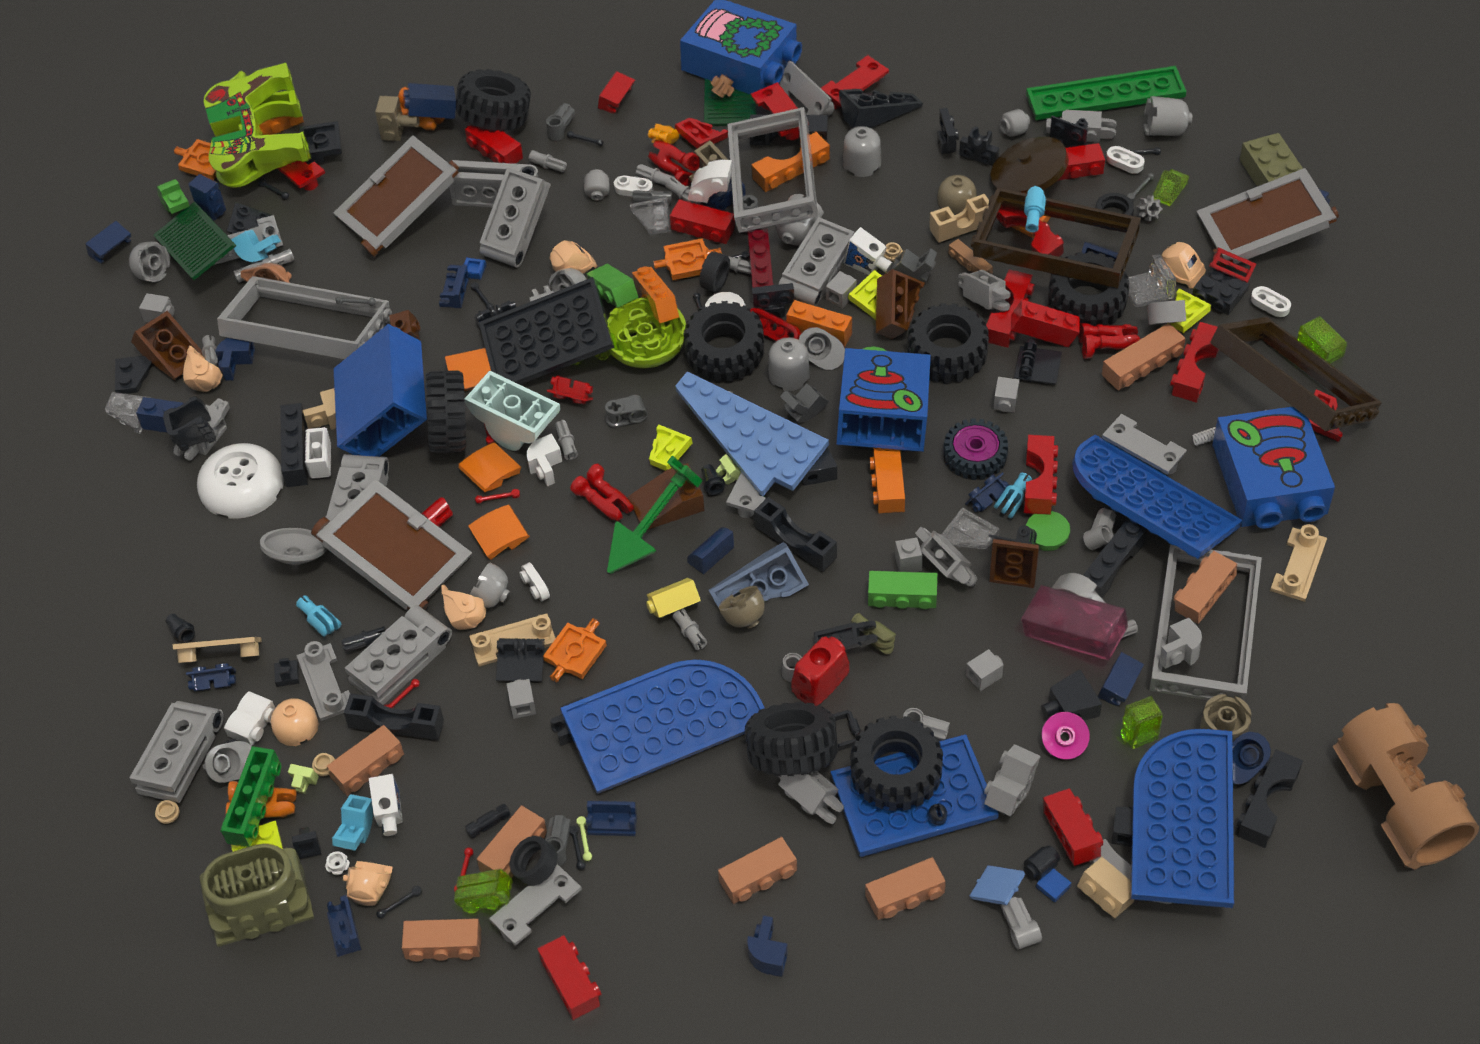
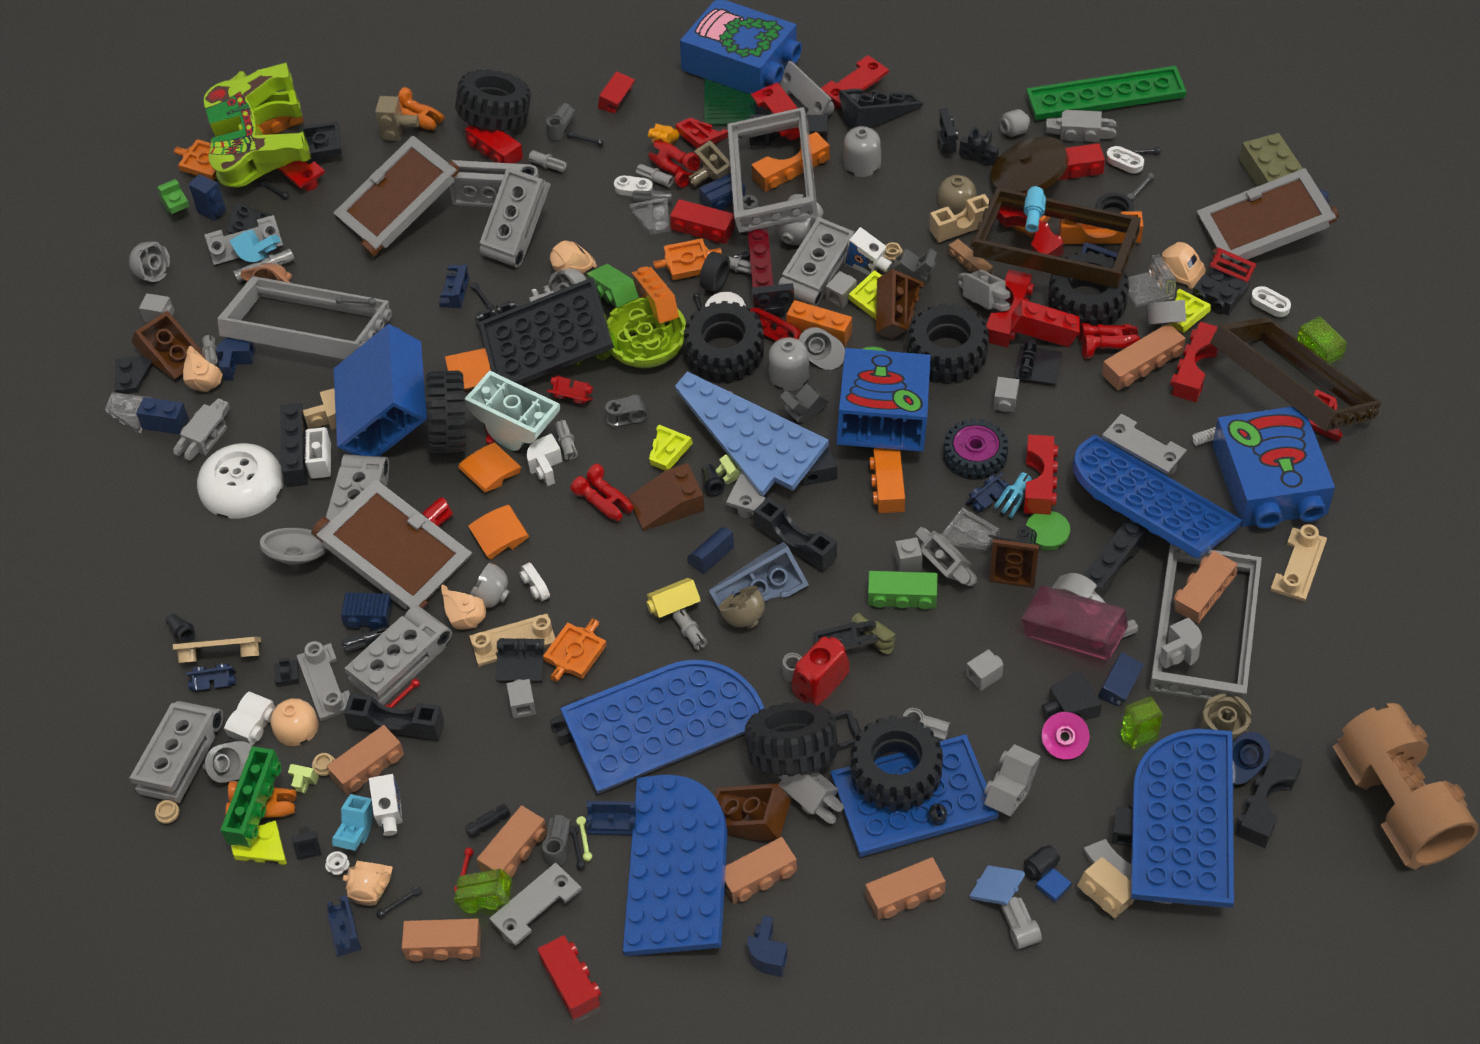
(107, 240): dark blue hinge -> none
(189, 424): black piece -> none
(194, 240): dark green window -> none
(255, 892): olive brick -> none
(318, 616): medium azure arm -> none
(366, 610): none -> dark blue brick
(406, 322): reddish brown brick -> none
(430, 100): dark blue brick -> none
(475, 267): blue tile -> none
(515, 493): red hinge -> none
(542, 869): black tyre -> none
(596, 184): light grey head -> none
(628, 545): green piece -> none
(675, 868): none -> blue plate
(680, 190): light grey axle -> none
(710, 180): white brick -> none
(722, 86): medium nougat gear -> none
(754, 810): none -> reddish brown slope
(1069, 133): black hinge -> none
(1072, 826): red brick -> none
(1080, 233): none -> orange arch
(1101, 529): light grey piece -> none
(1154, 208): light grey gear -> none
(1166, 116): light grey cylinder -> none
(1170, 186): clear neon green slope -> none

